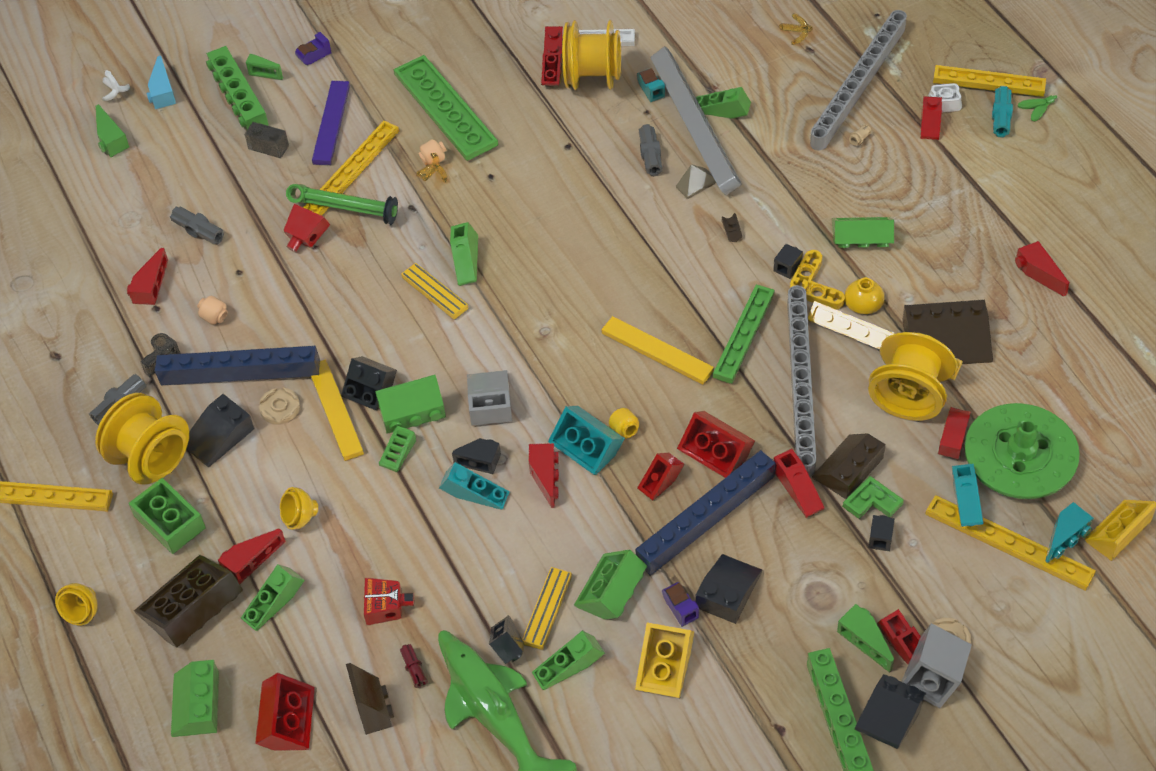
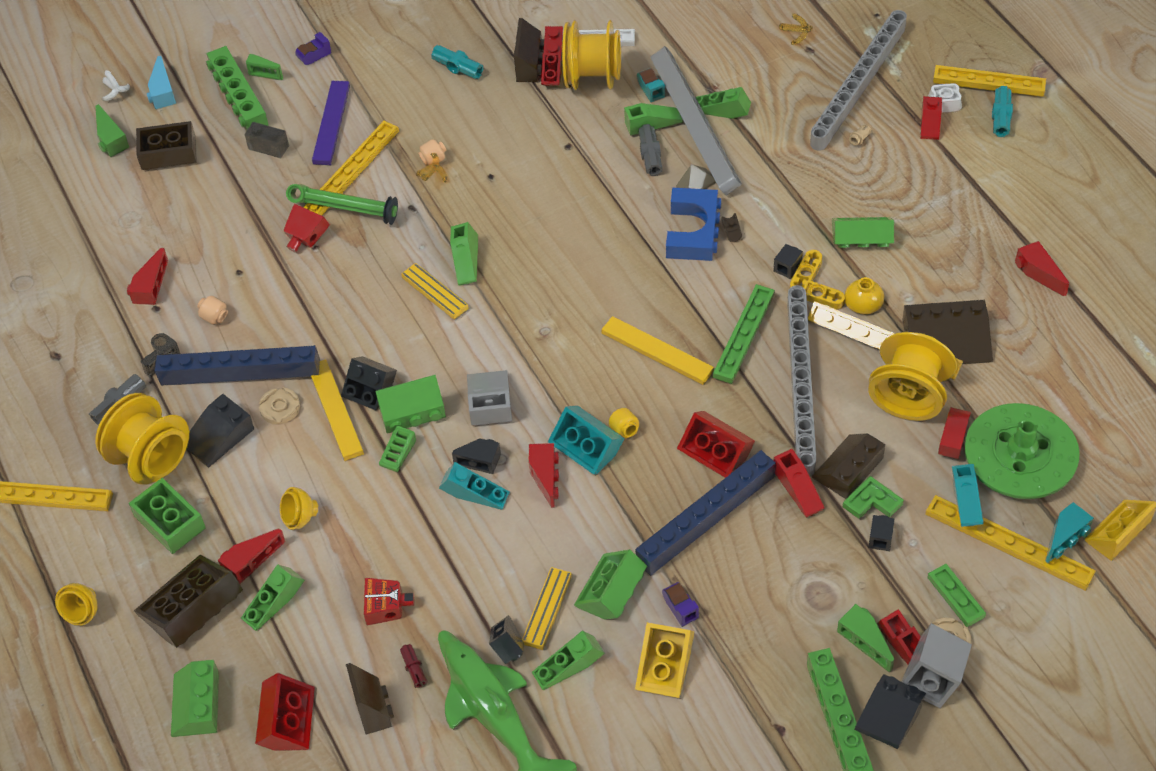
(166, 145): none -> dark brown brick
(197, 225): dark grey piece -> none
(445, 107): bright green plate -> none
(457, 61): none -> teal piece
(528, 52): none -> dark brown slope
(651, 114): none -> bright green slope
(660, 475): red slope -> none
(700, 243): none -> blue arch
(727, 588): black slope -> none
(956, 595): none -> bright green plate
(1039, 104): bright green piece -> none

